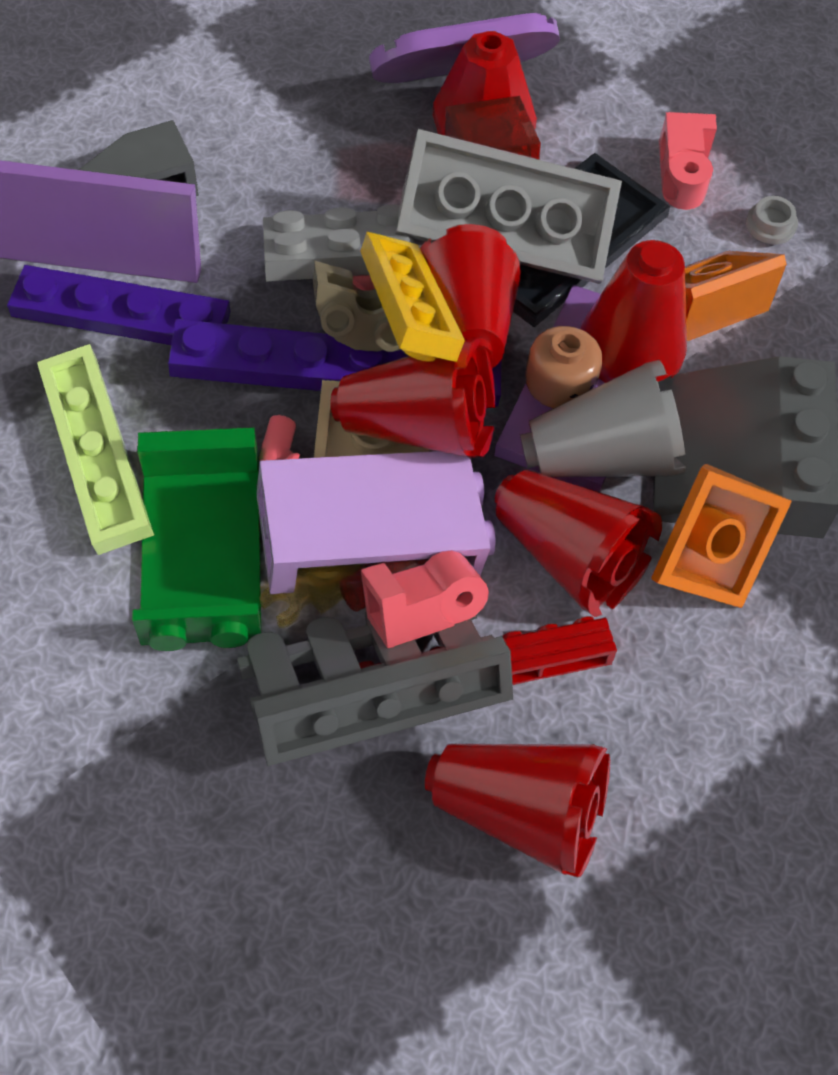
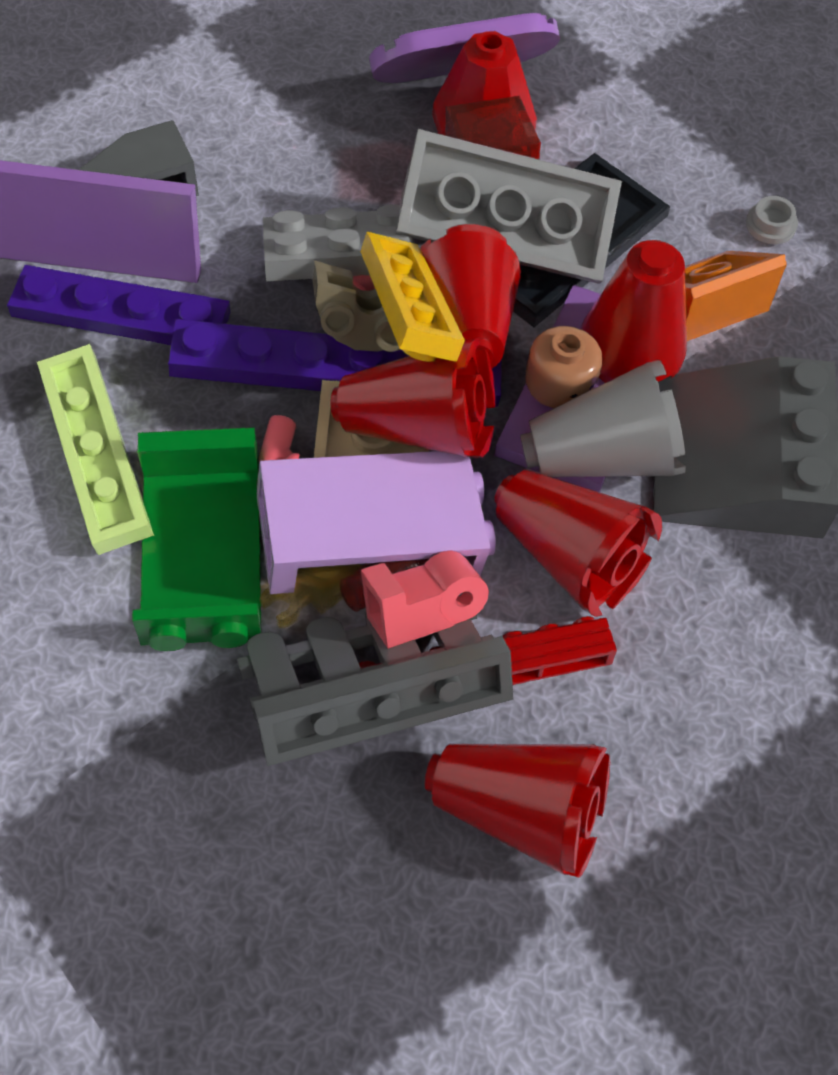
(684, 157): coral leg -> none
(721, 537): orange slope -> none

